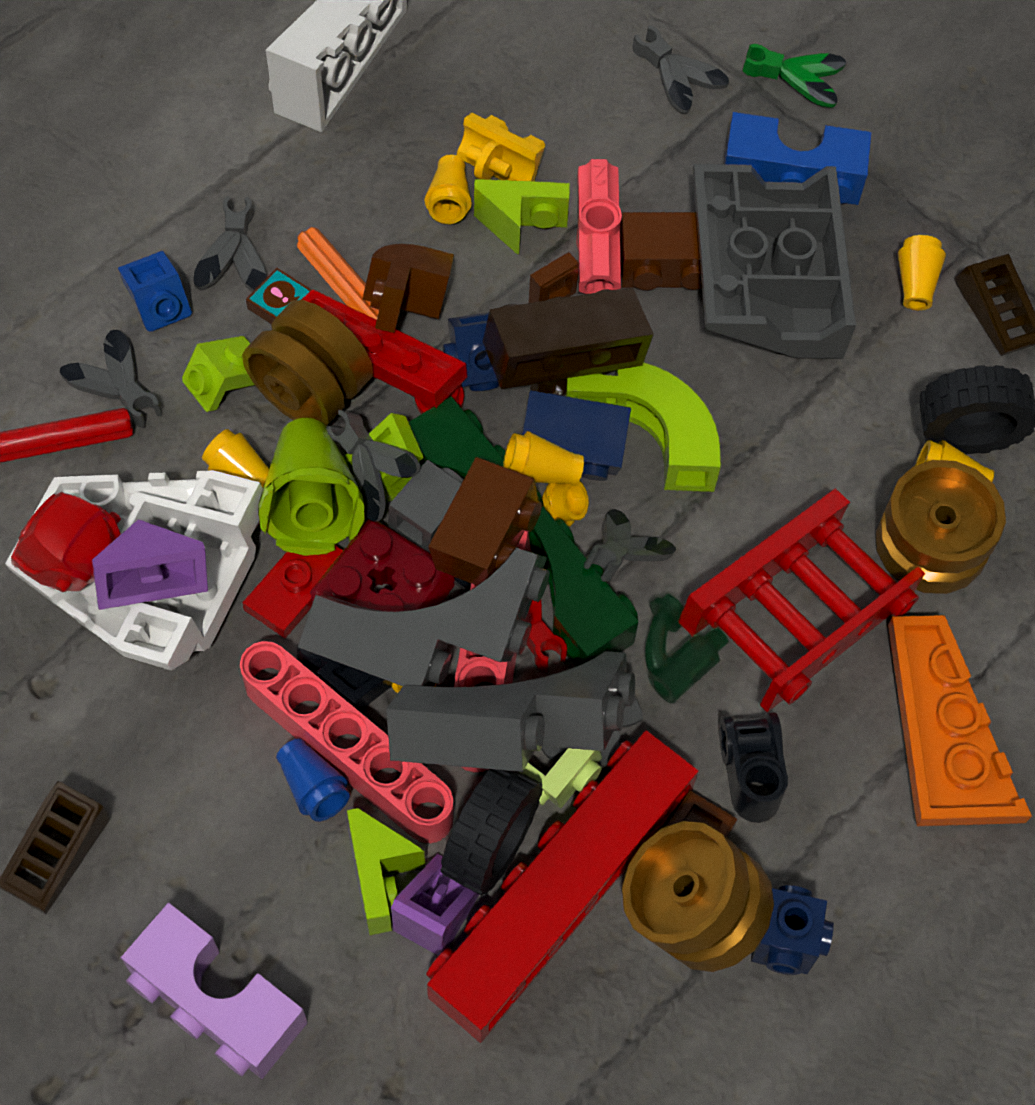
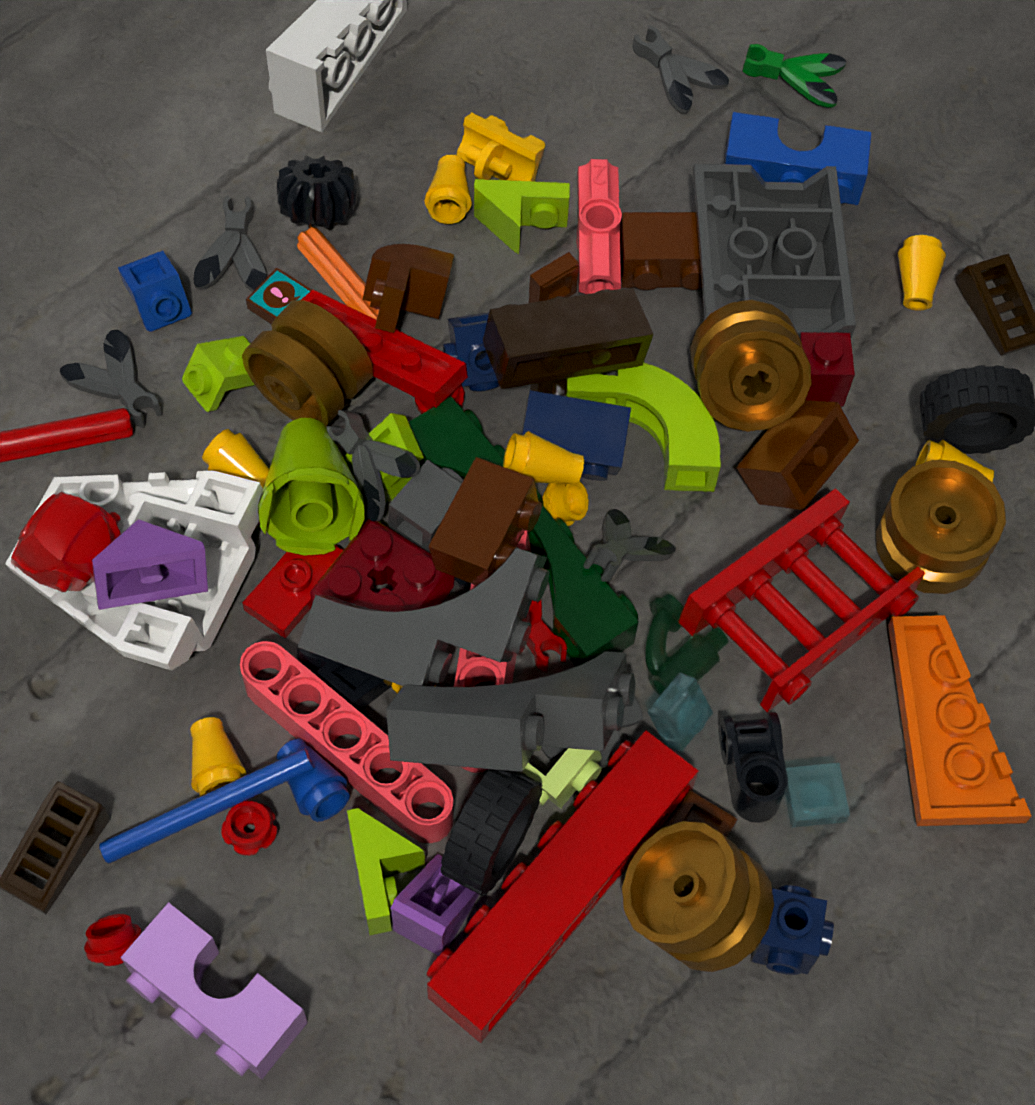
(110, 939): none -> red plate
(206, 806): none -> blue bar
(213, 757): none -> yellow cone
(242, 815): none -> red plate
(316, 191): none -> black gear
(680, 712): none -> clear light blue plate
(750, 366): none -> pearl gold wheel
(798, 455): none -> reddish brown brick
(816, 795): none -> clear light blue plate
(830, 364): none -> dark red brick

